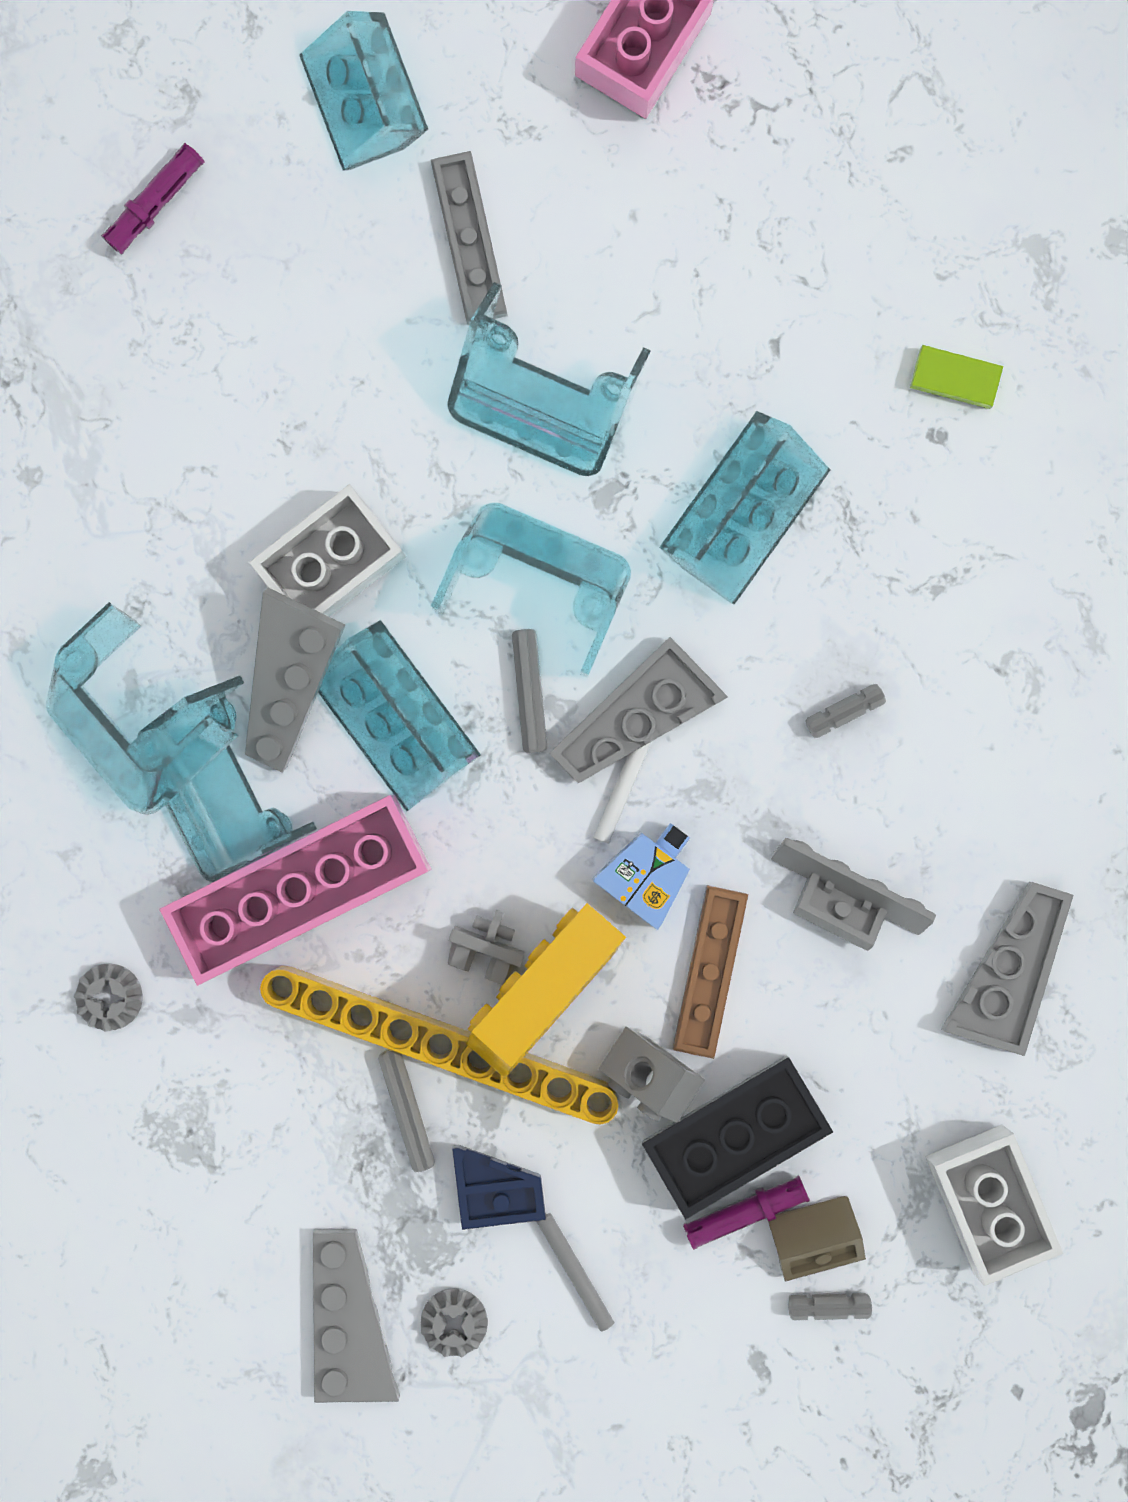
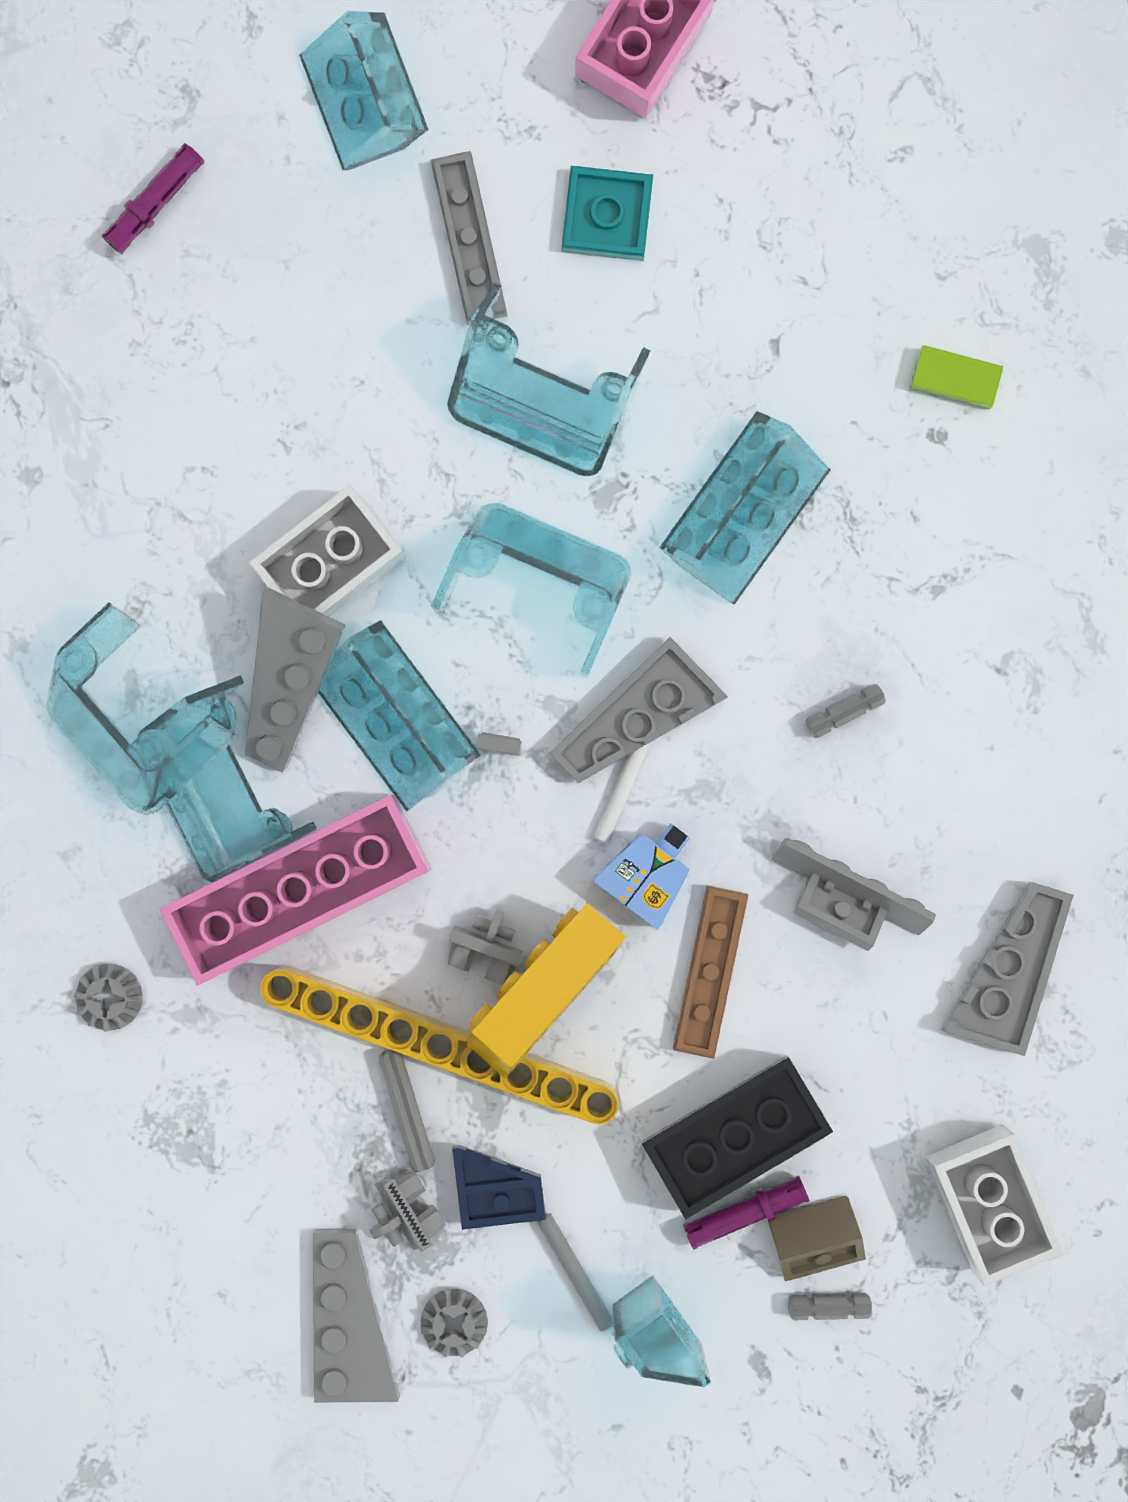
(416, 1228): none -> light grey hips
(499, 743): none -> light grey tile
(529, 690): light grey axle -> none
(607, 213): none -> teal tile
(657, 1337): none -> clear light blue slope
(671, 1084): light grey brick -> none

